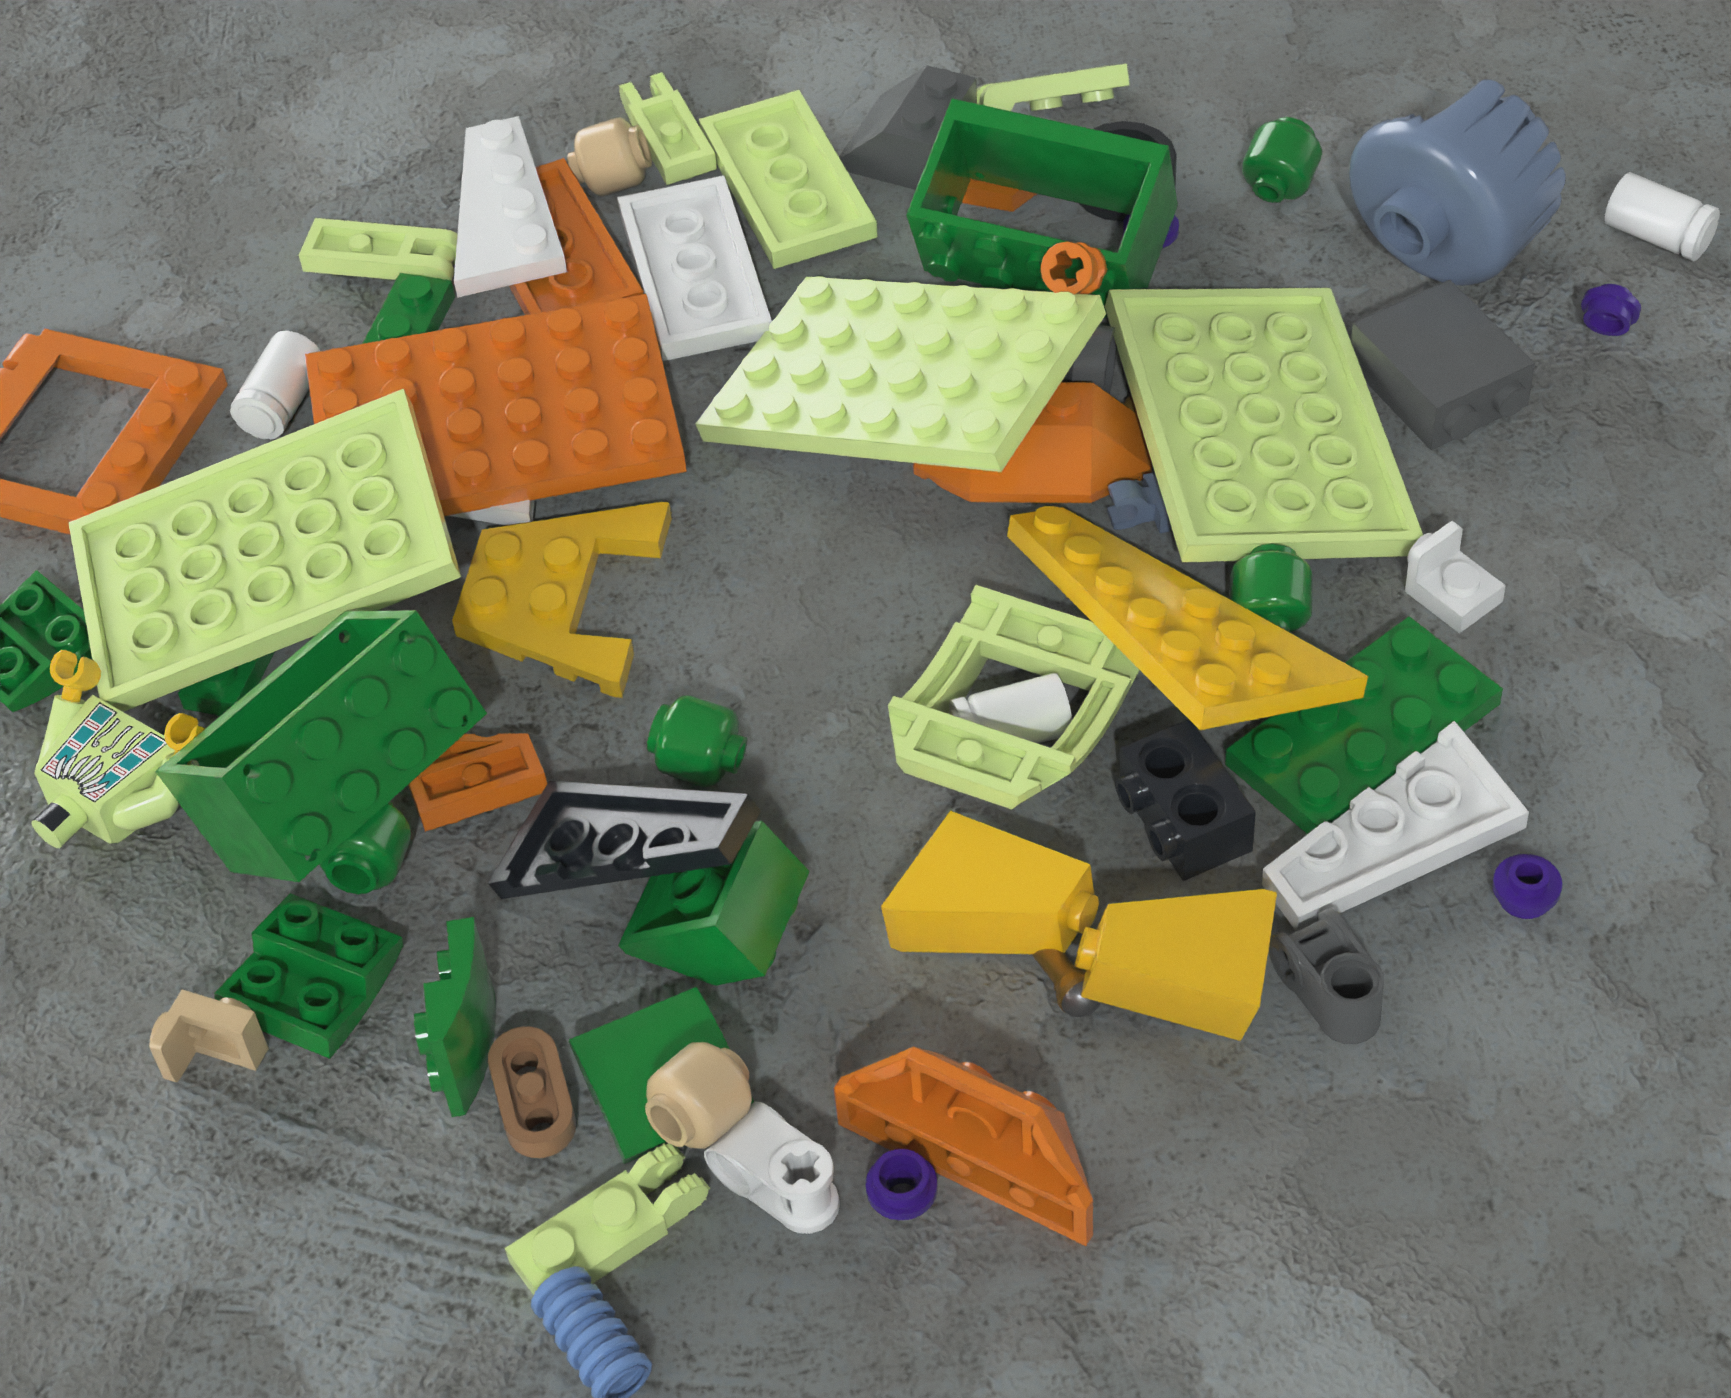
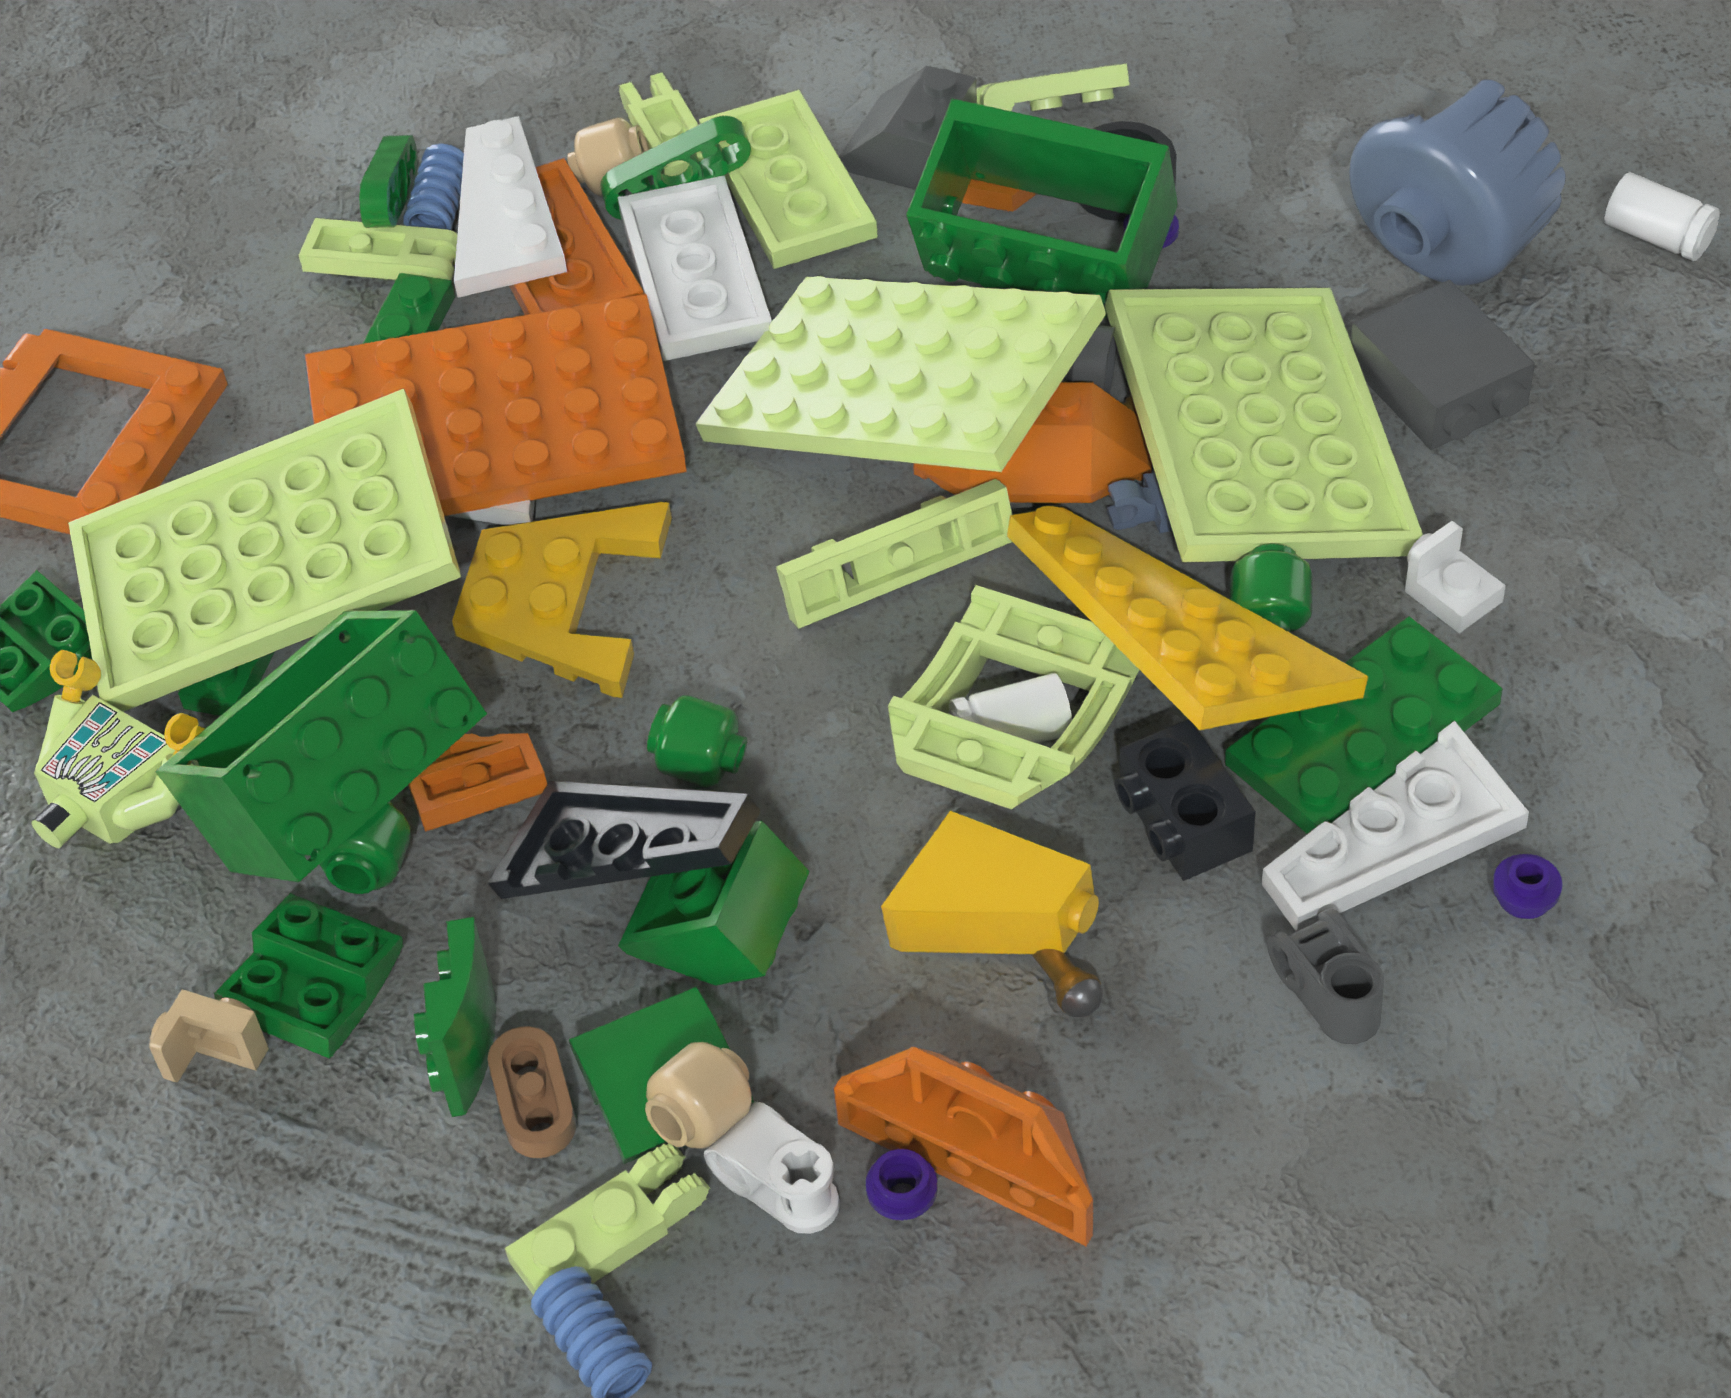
(274, 386): white piece -> none
(388, 181): none -> green beam
(436, 188): none -> medium blue piece
(704, 138): none -> green beam
(895, 553): none -> yellowish green hinge
(1060, 258): orange bush -> none
(1182, 958): yellow slope -> none
(1282, 159): green head -> none
(1610, 309): dark purple plate -> none

